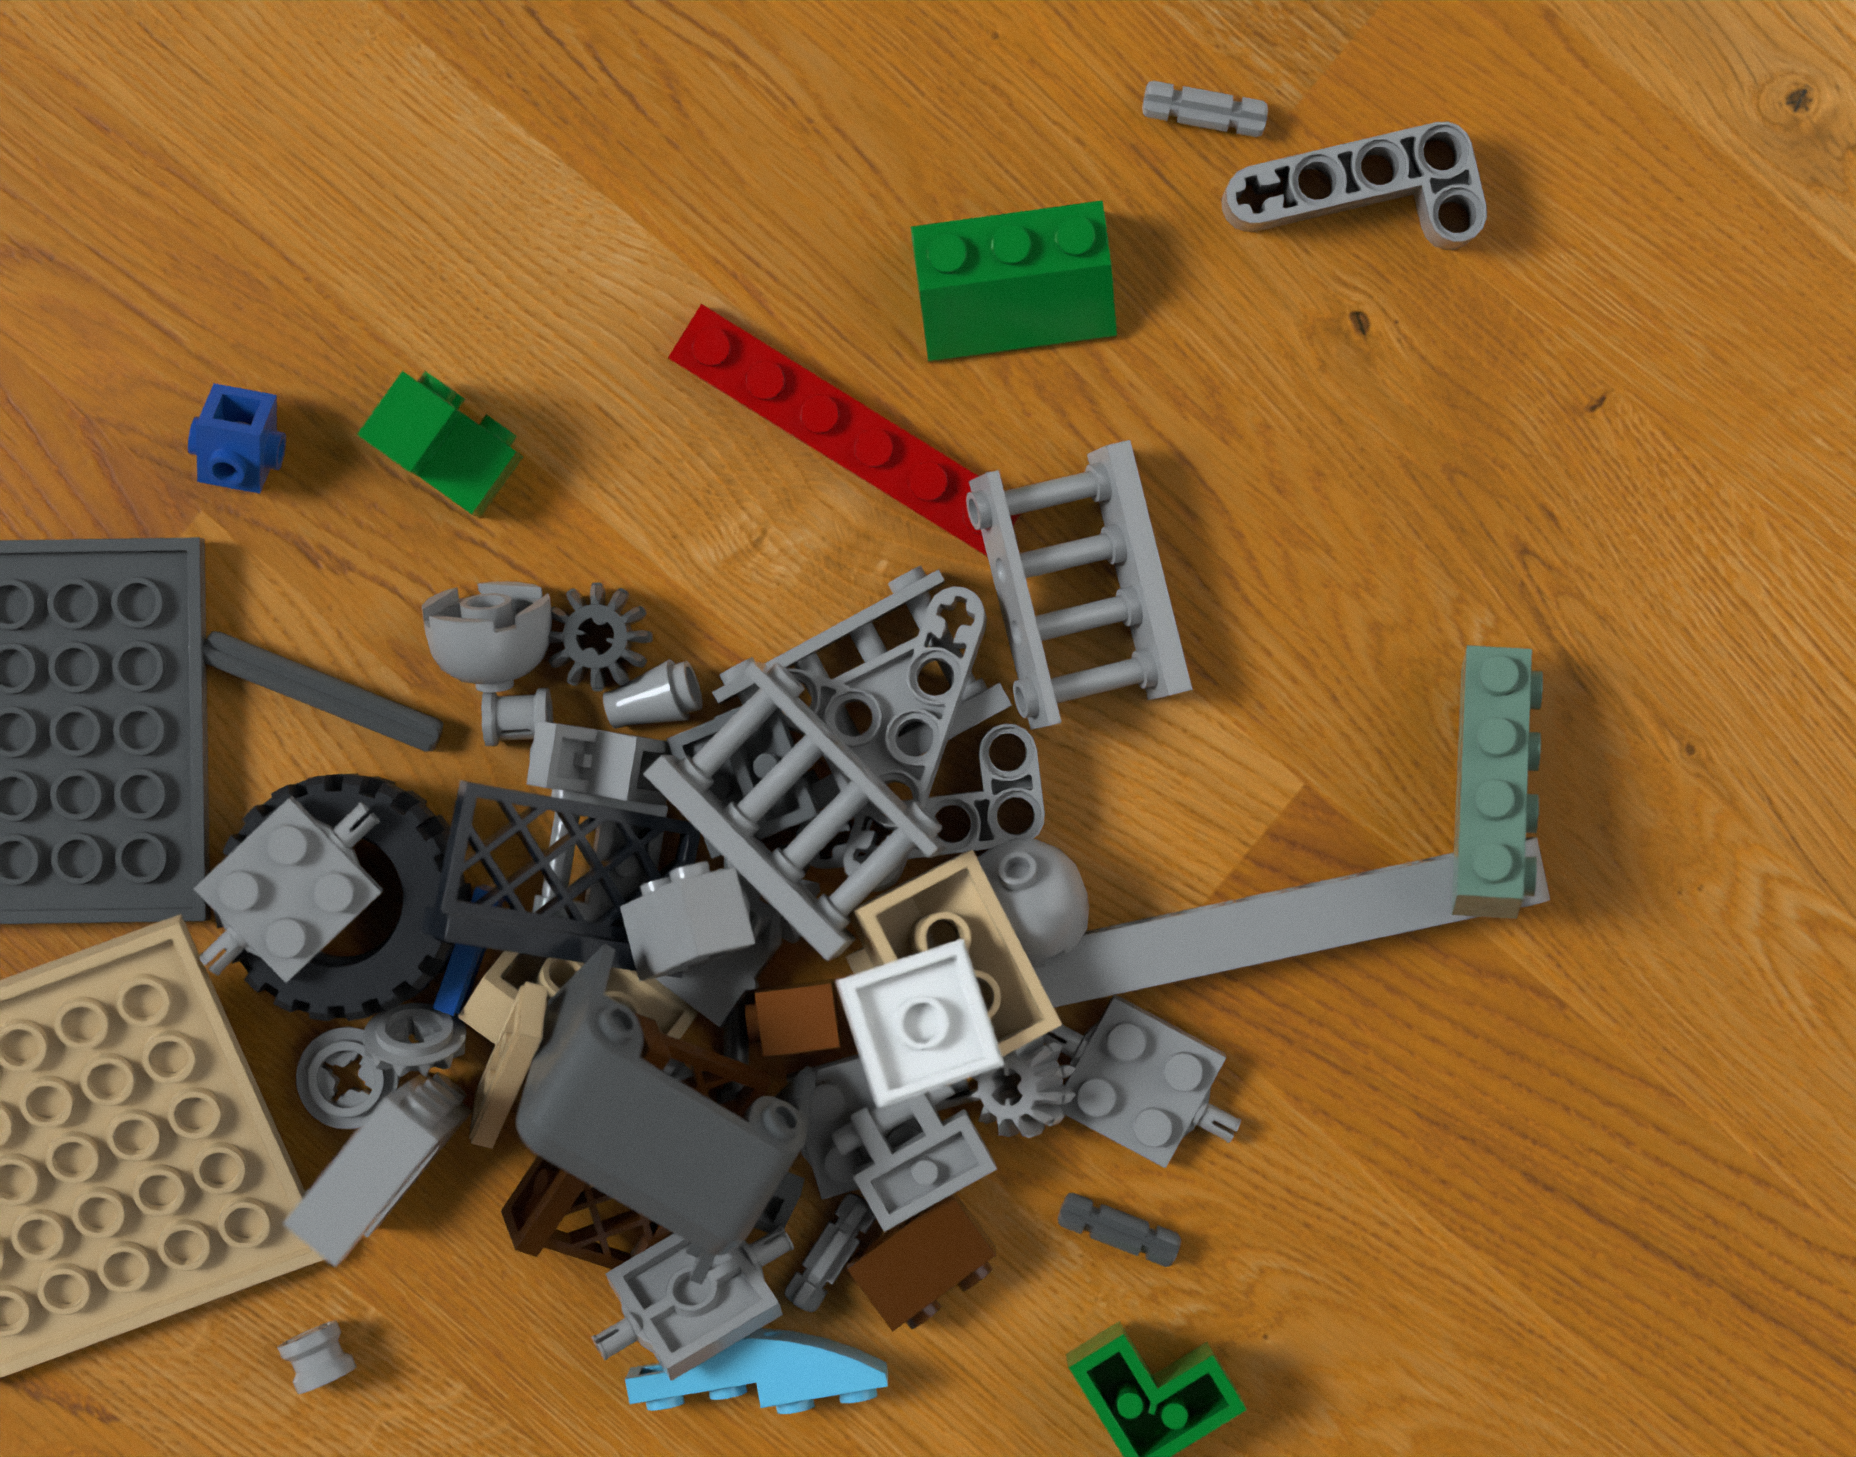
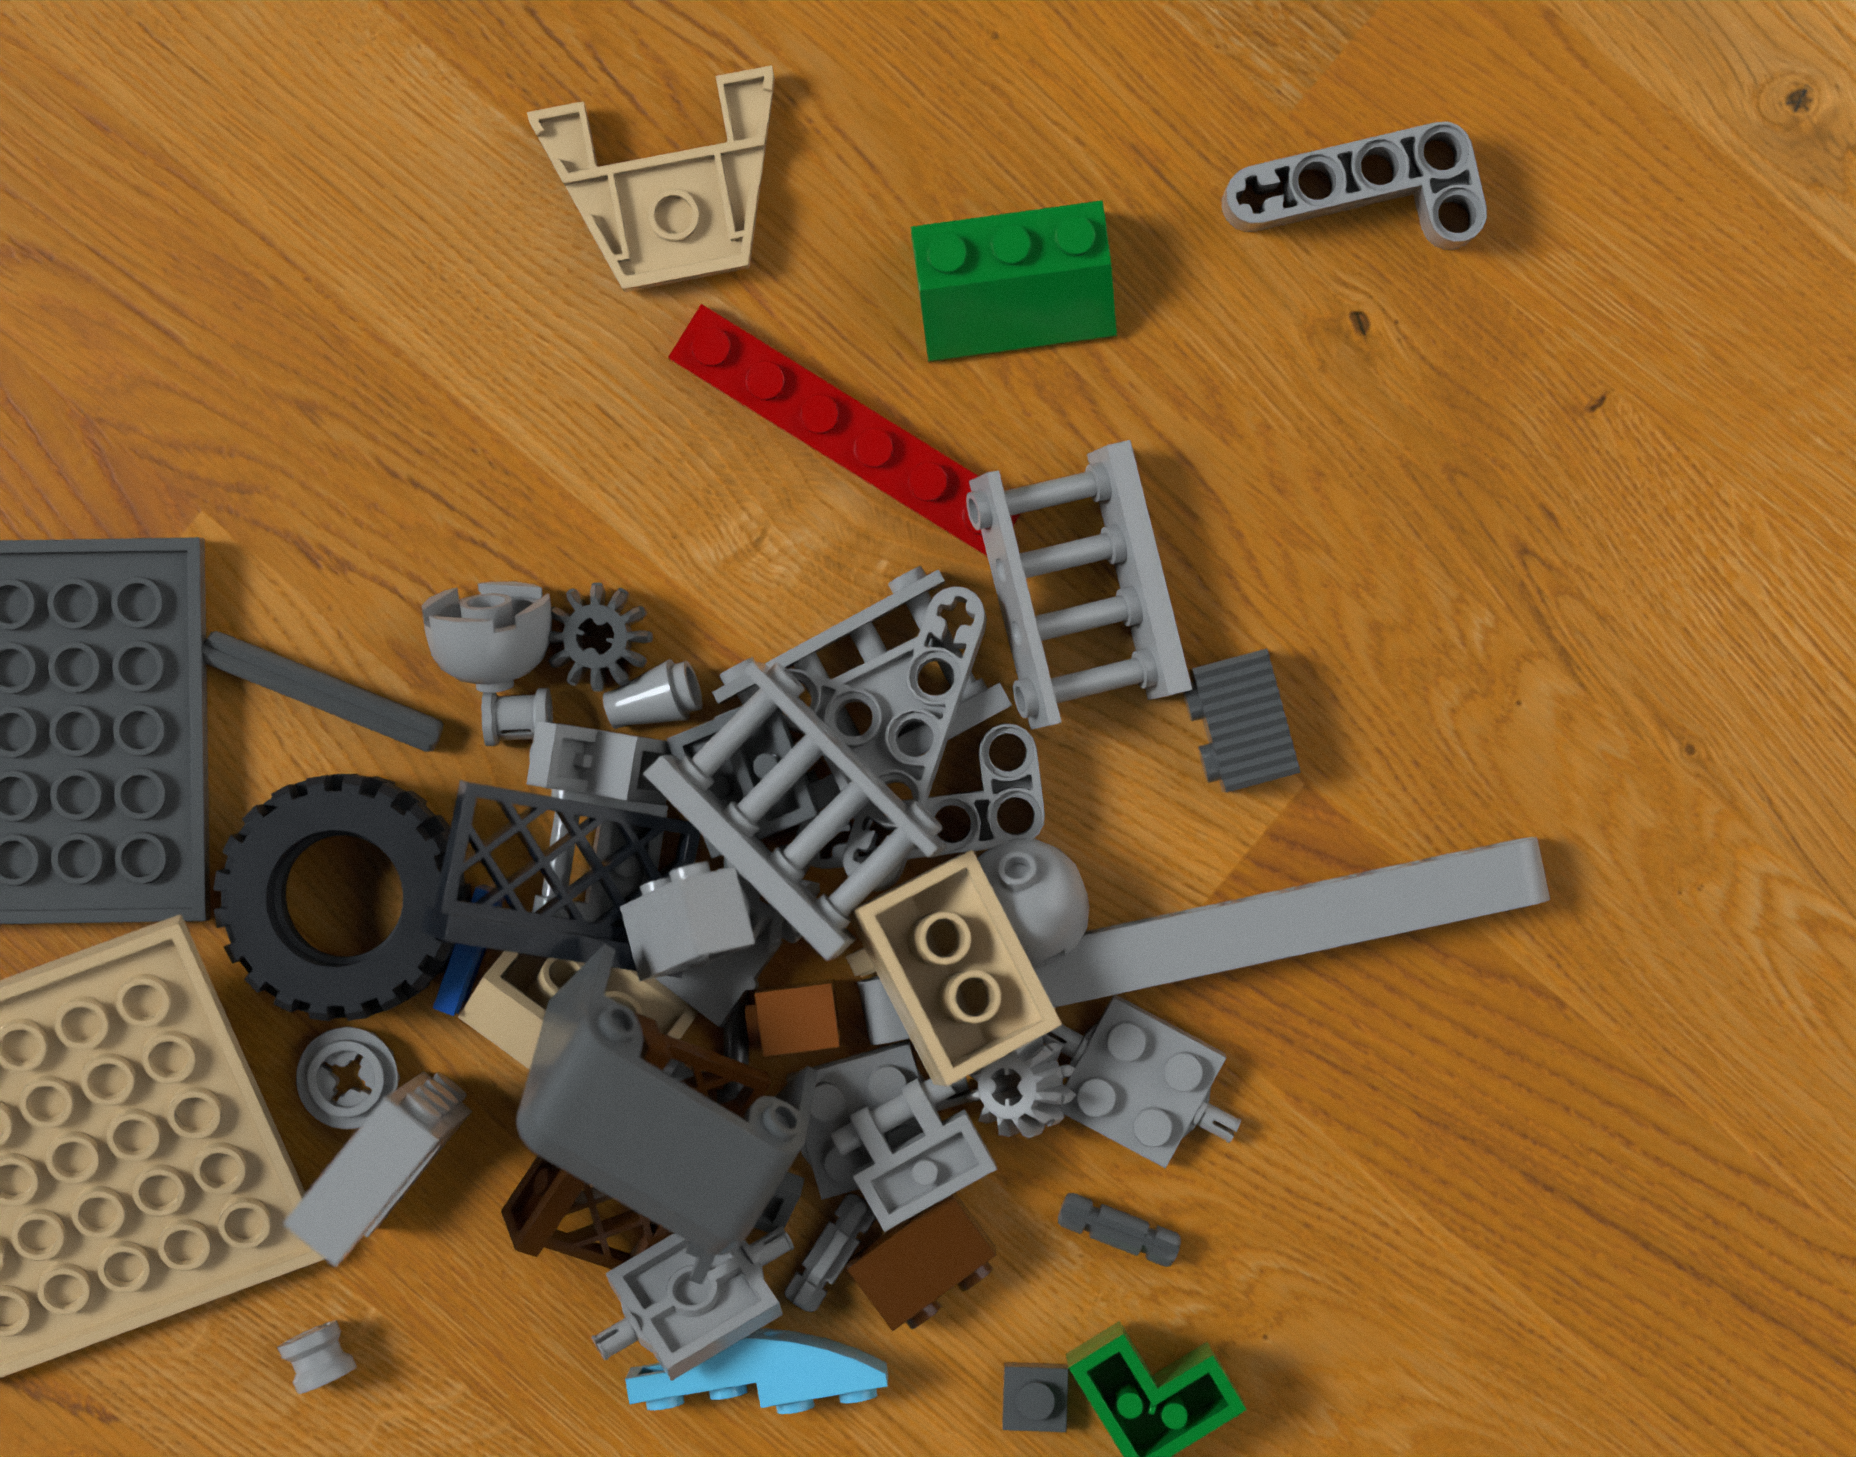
(230, 450): blue brick -> none
(288, 889): light grey plate -> none
(432, 439): green brick -> none
(438, 1033): light grey gear -> none
(508, 1064): tan tile -> none
(672, 211): none -> tan wing
(919, 1023): white tile -> none
(1035, 1397): none -> dark grey plate
(1205, 108): light grey axle -> none
(1241, 721): none -> dark grey brick
(1492, 780): sand green brick -> none

